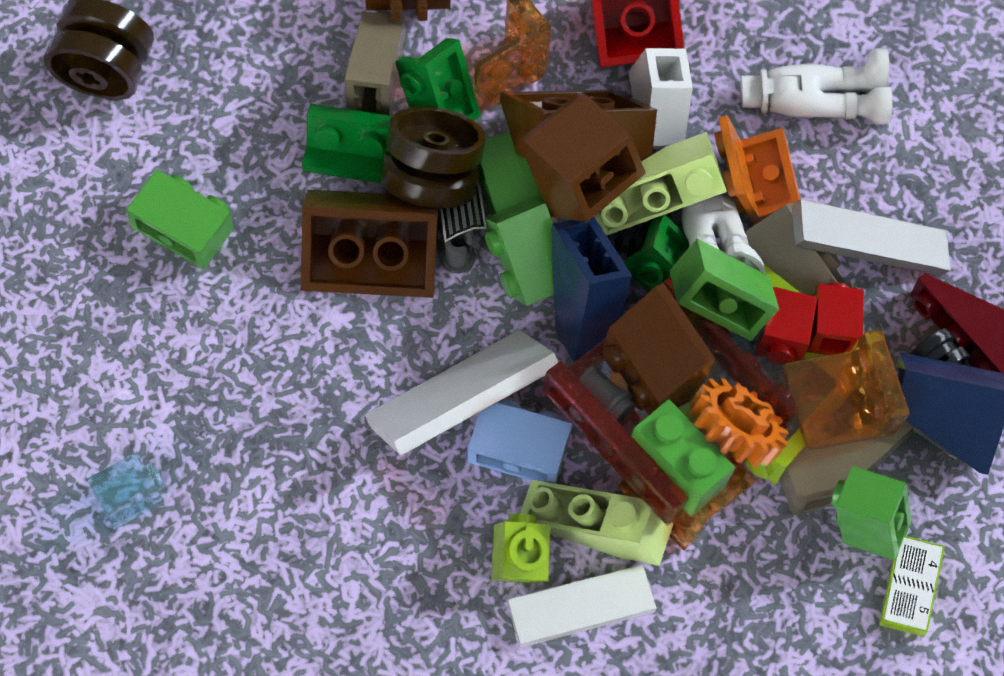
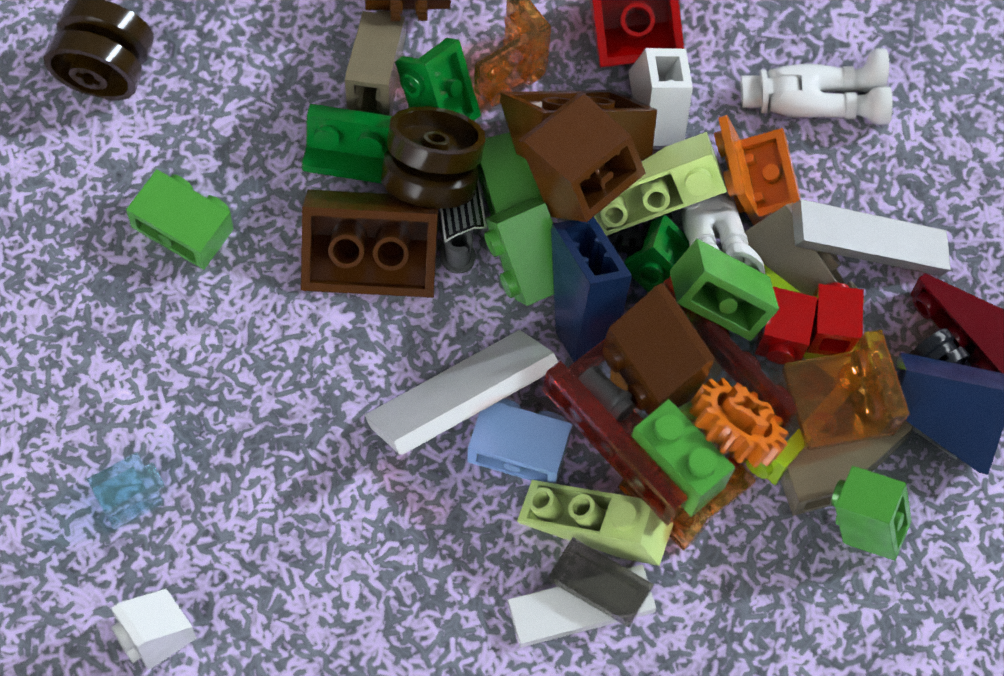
(151, 627): none -> white slope
(521, 550): lime brick -> none
(600, 582): none -> clear smoke tile
(912, 586): white tile -> none

